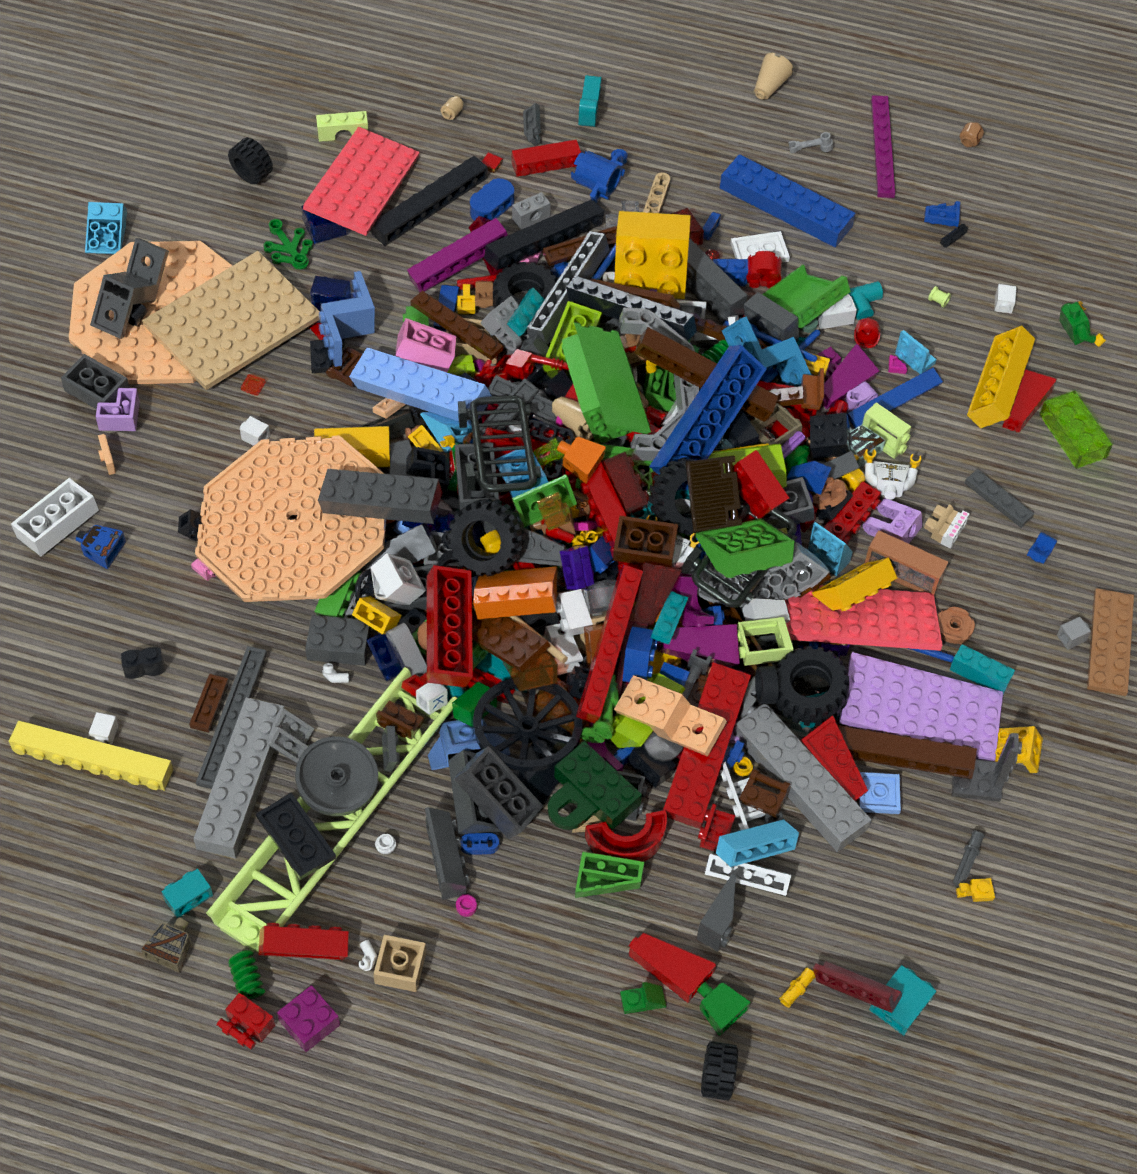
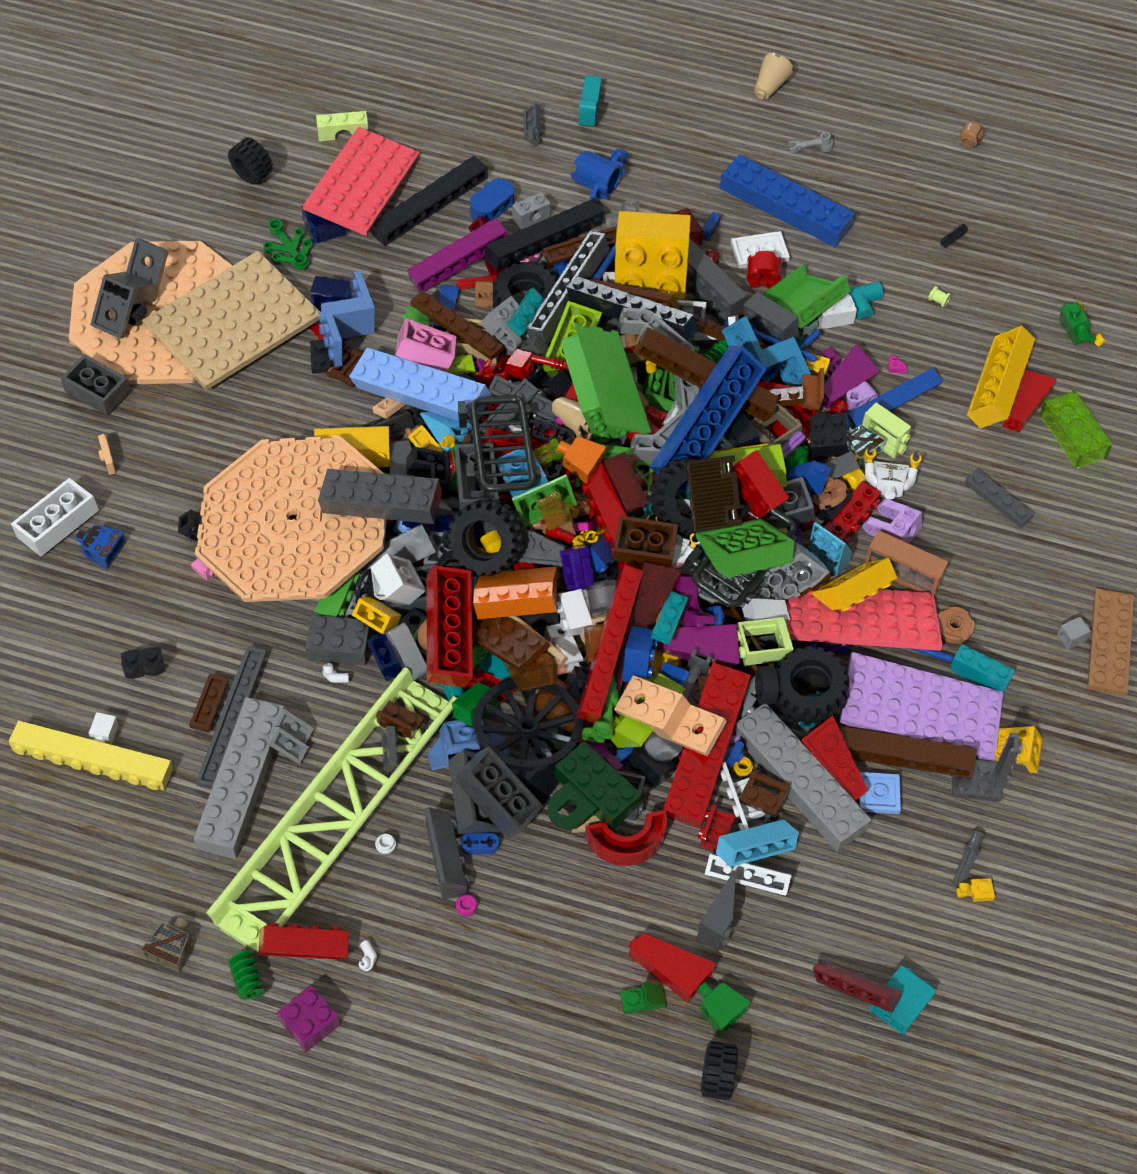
(105, 227): medium azure slope -> none
(119, 415): lavender brick -> none
(187, 893): teal brick -> none
(250, 1018): red brick -> none
(253, 384): clear orange tile -> none
(253, 431): white brick -> none
(296, 836): black plate -> none
(336, 776): dark grey dish -> none
(400, 963): tan brick -> none
(414, 683): red plate -> none
(431, 697): white brick -> none
(452, 108): tan brick -> none
(466, 303): yellow plate -> none
(492, 162): red tile -> none
(545, 157): red brick -> none
(607, 874): bright green wedge -> none
(658, 199): tan beam -> none
(735, 269): blue brick -> none
(797, 987): yellow pin -> none
(867, 332): red helmet -> none
(882, 147): magenta plate -> none
(914, 353): medium azure bracket -> none
(943, 214): blue wing -> none
(949, 525): hips -> none
(1005, 298): white brick -> none
(1042, 548): blue bracket -> none

